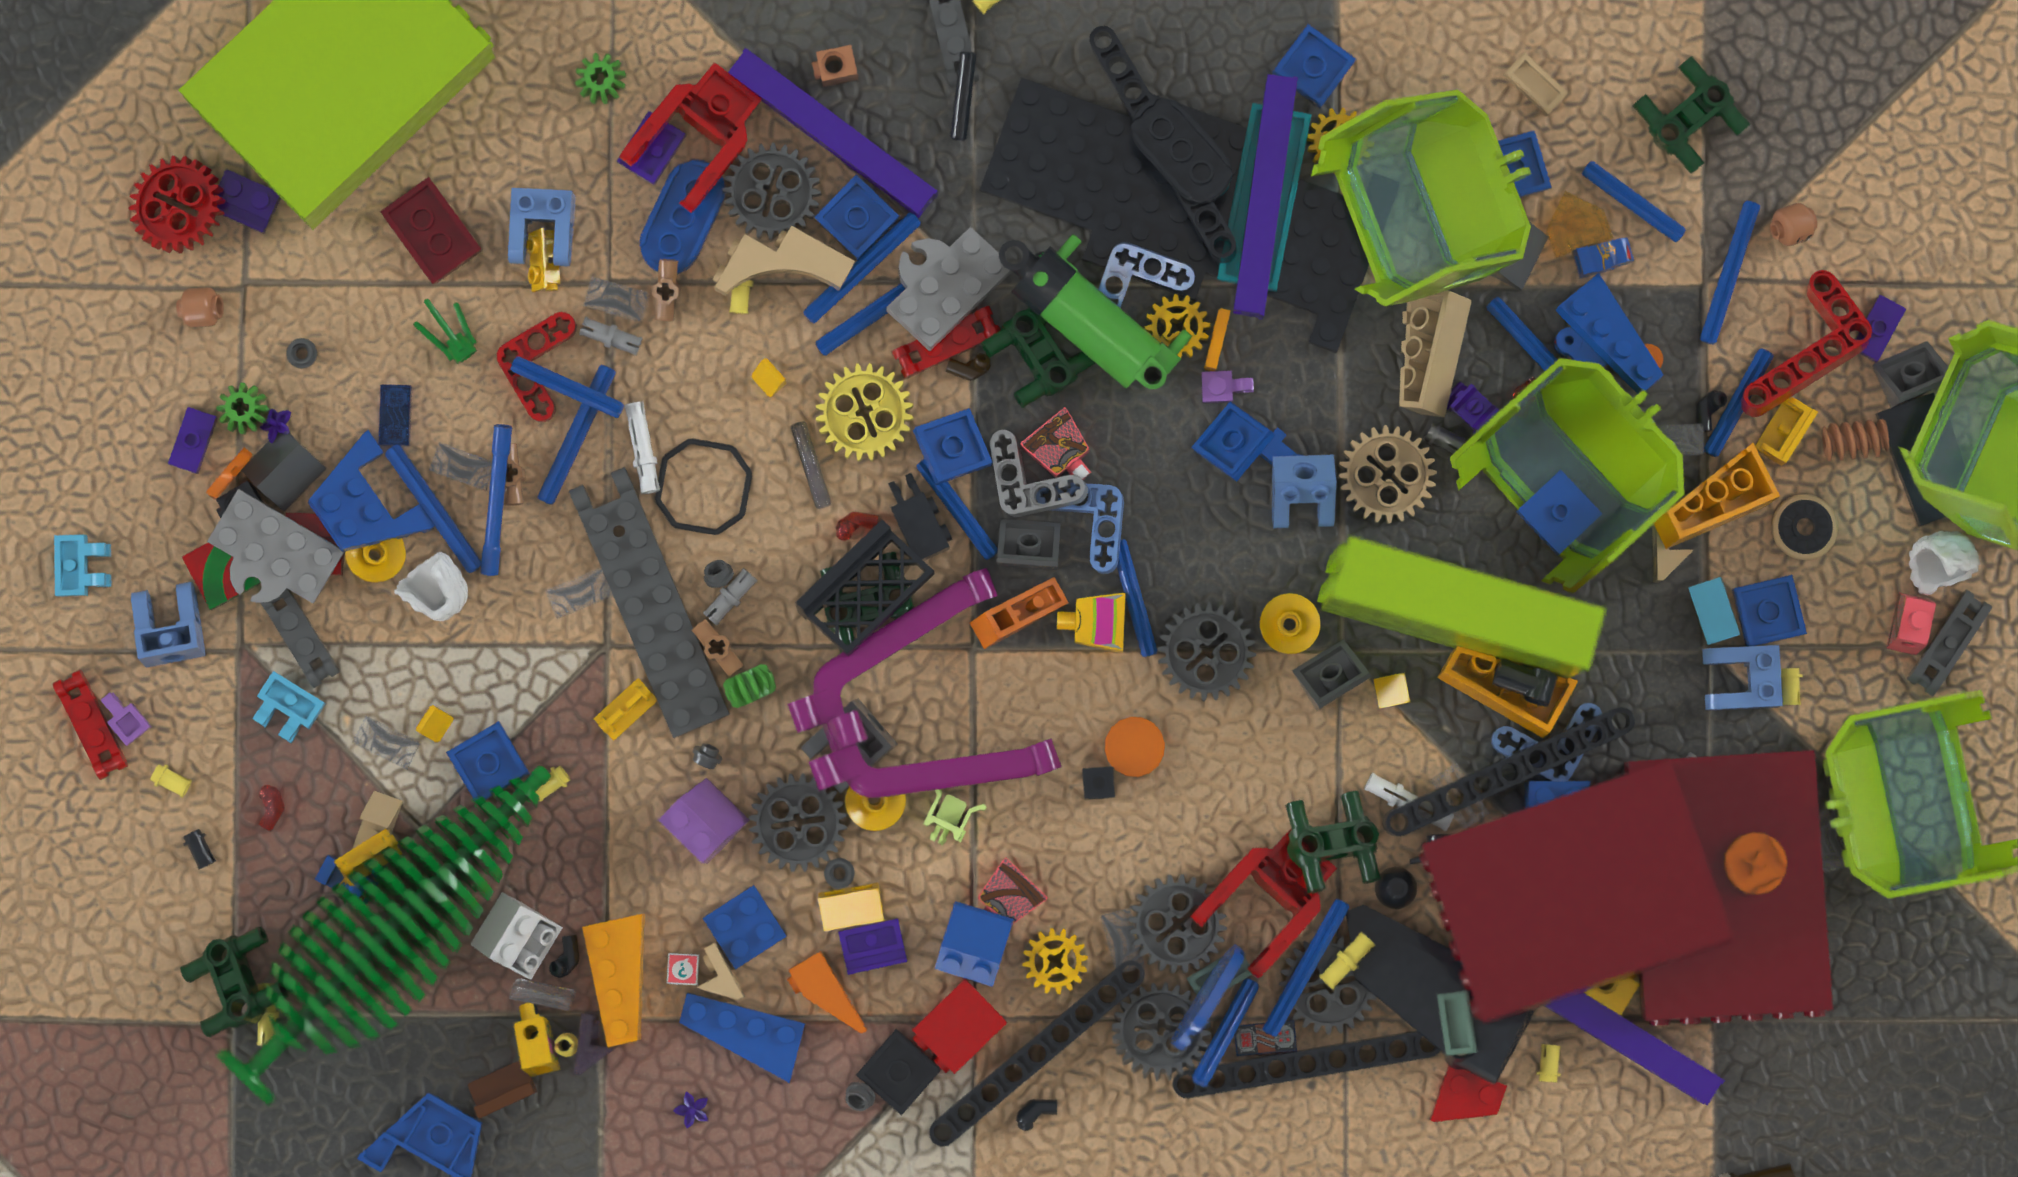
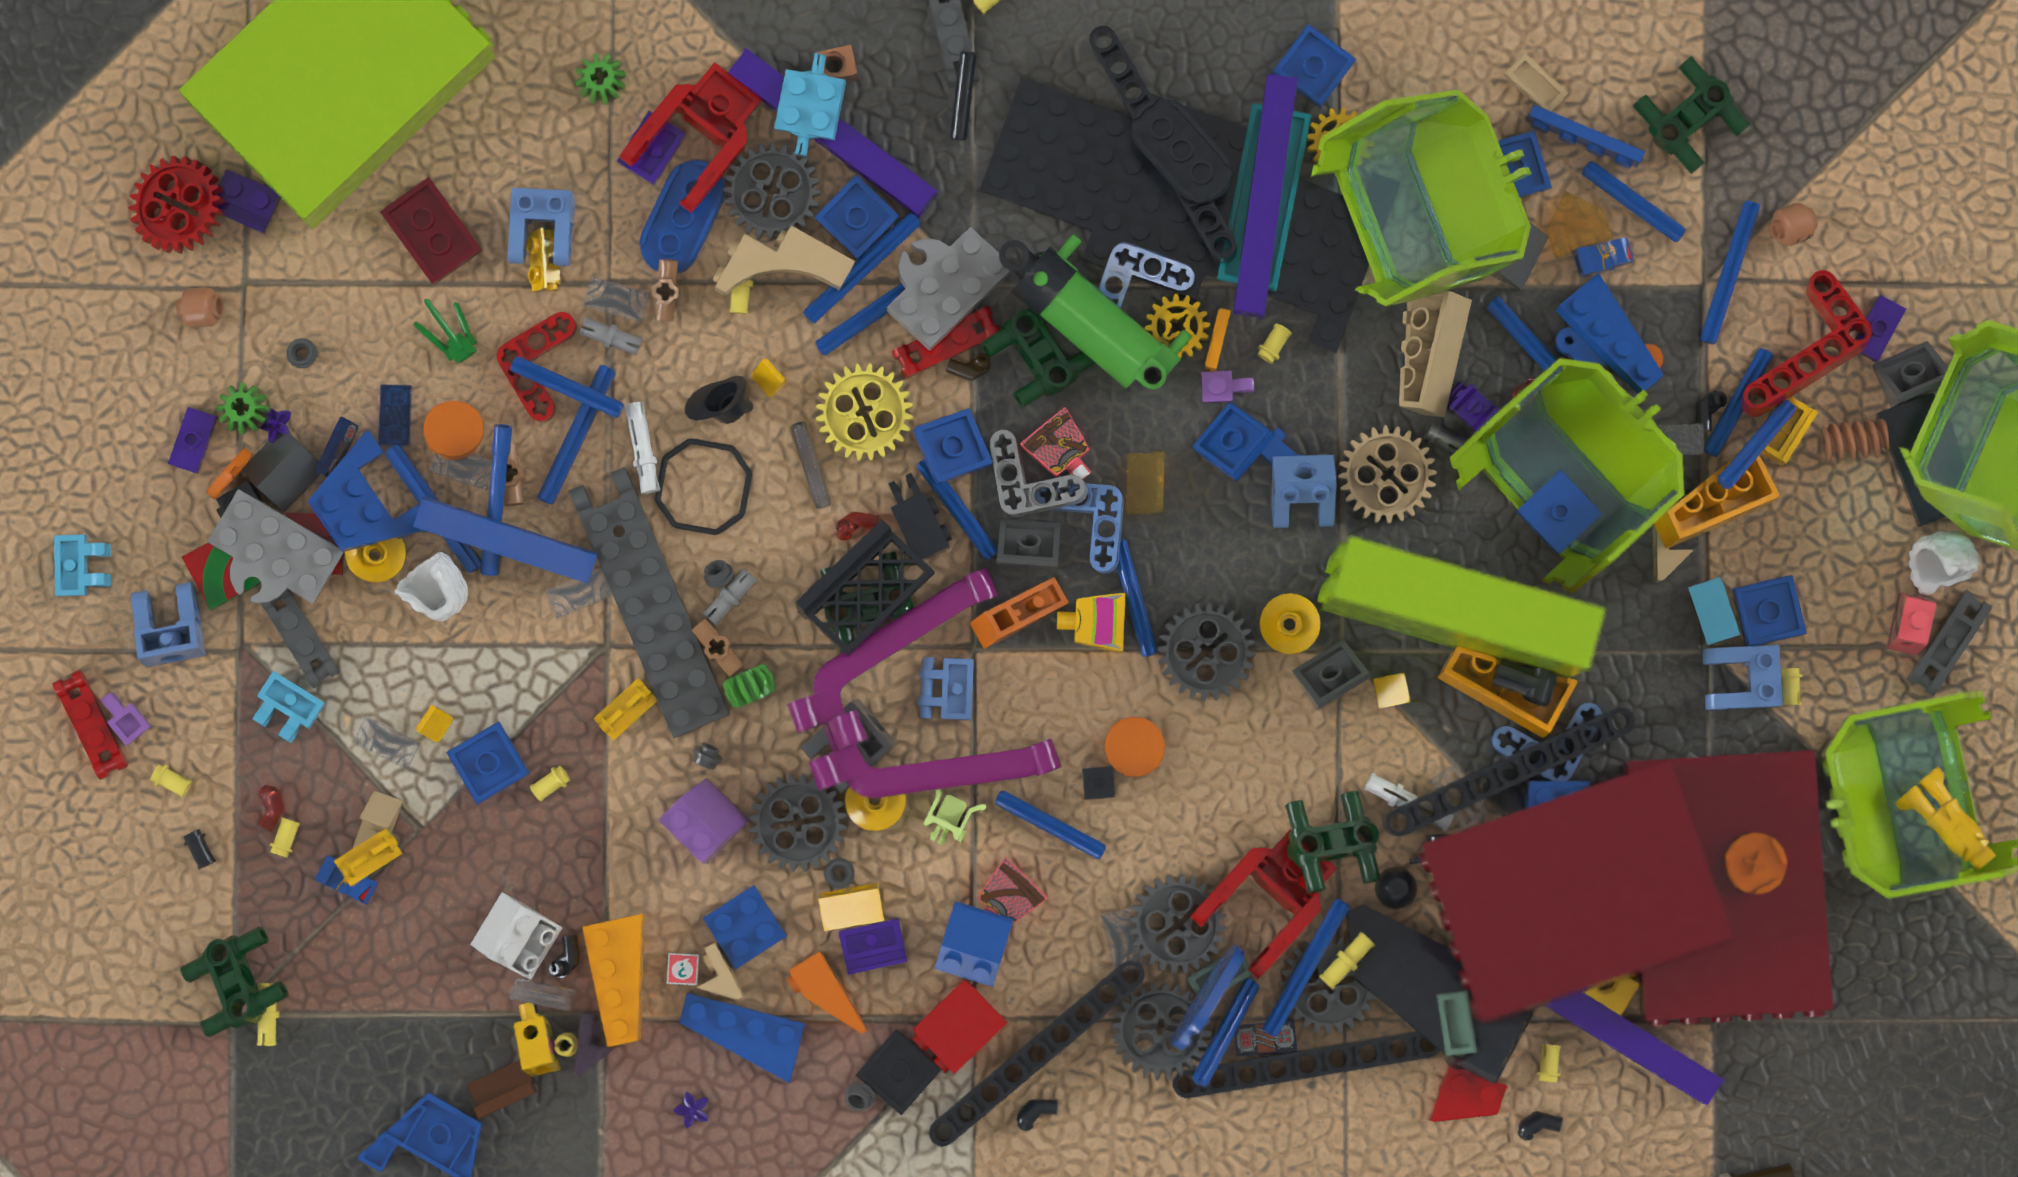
(284, 837): none -> light yellow pin
(337, 446): none -> clear blue tile
(386, 933): green plant -> none
(453, 430): none -> orange tile
(505, 539): none -> blue tile
(720, 400): none -> black piece
(810, 104): none -> medium azure plate
(956, 688): none -> medium blue plate
(1050, 824): none -> blue axle
(1066, 970): yellow gear -> none
(1145, 483): none -> clear yellow panel
(1274, 343): none -> light yellow pin
(1537, 1121): none -> black arm
(1573, 132): none -> blue plate
(1756, 444): none -> blue axle
(1823, 521): black wheel -> none
(1949, 821): none -> yellow piece

